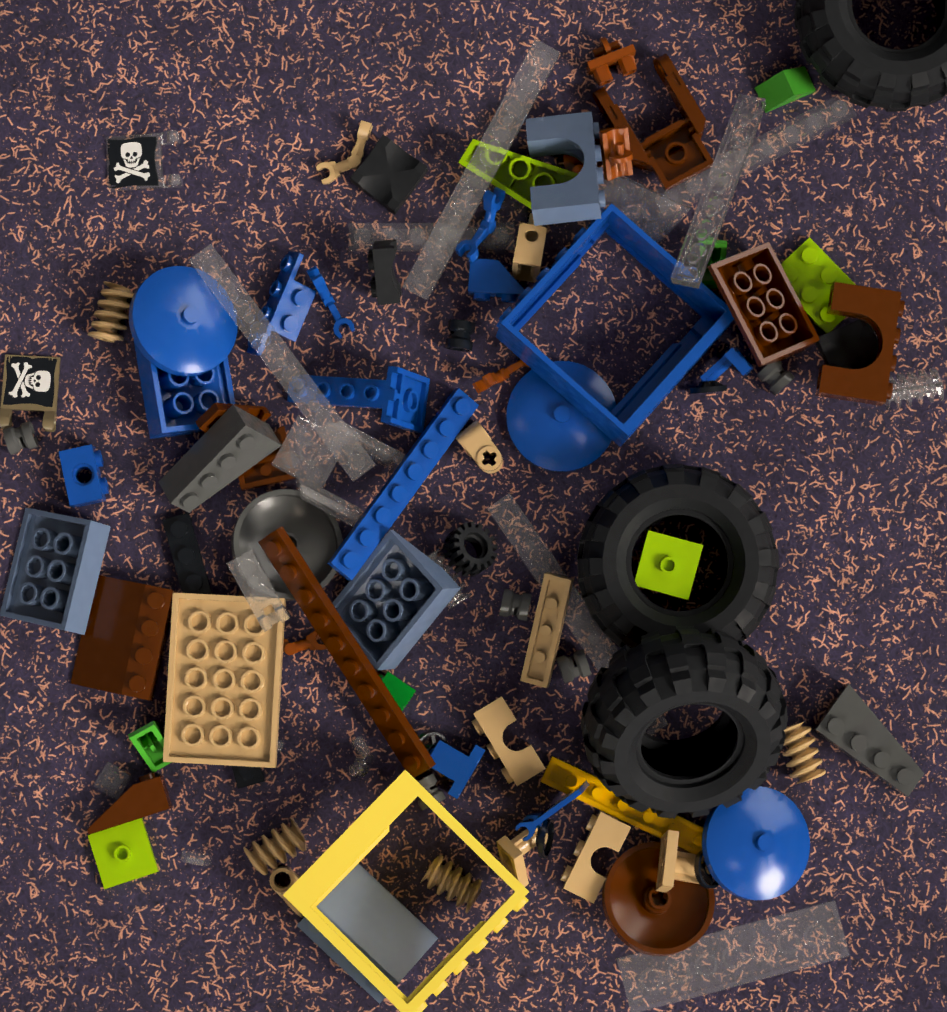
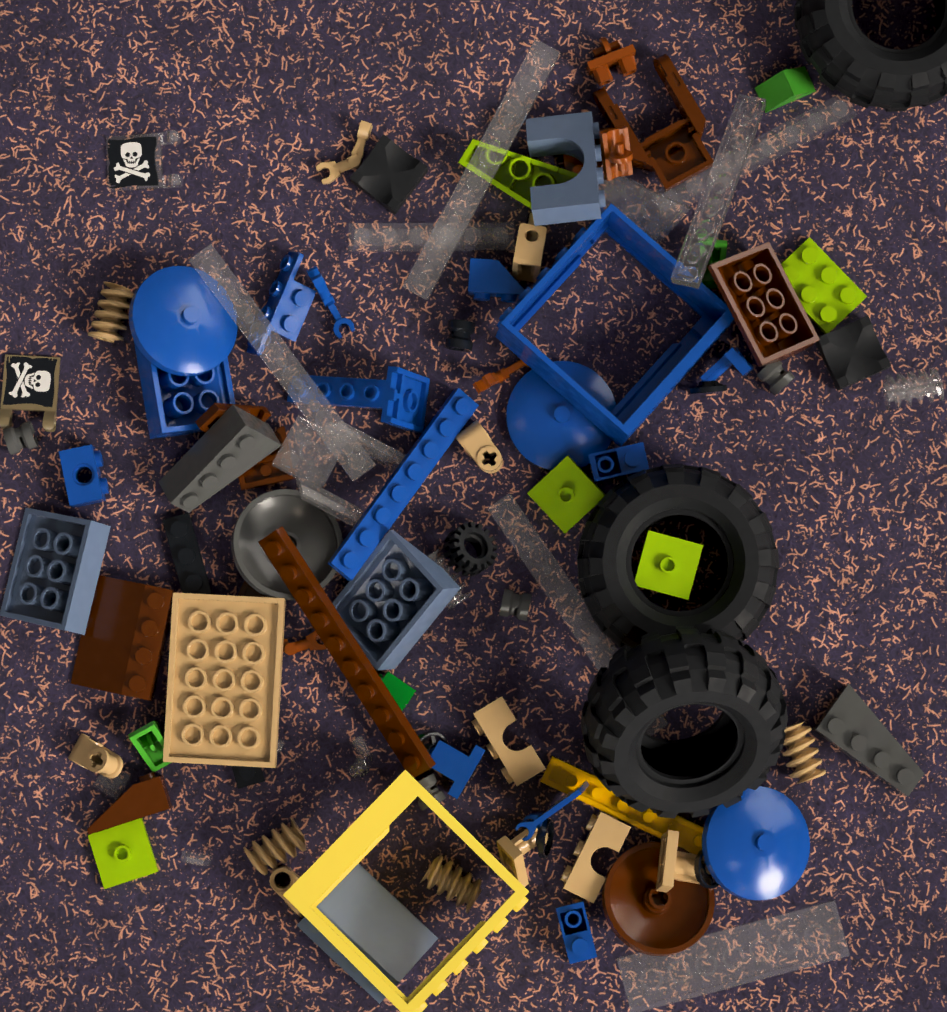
(96, 757): none -> tan piece
(257, 589): clear plate -> none
(384, 283): black brick -> none
(491, 203): blue piece -> none
(546, 629): tan plate -> none
(566, 494): none -> lime plate
(567, 668): dark grey wheel -> none
(576, 932): none -> blue slope
(618, 462): none -> blue slope
(881, 311): reddish brown arch -> none

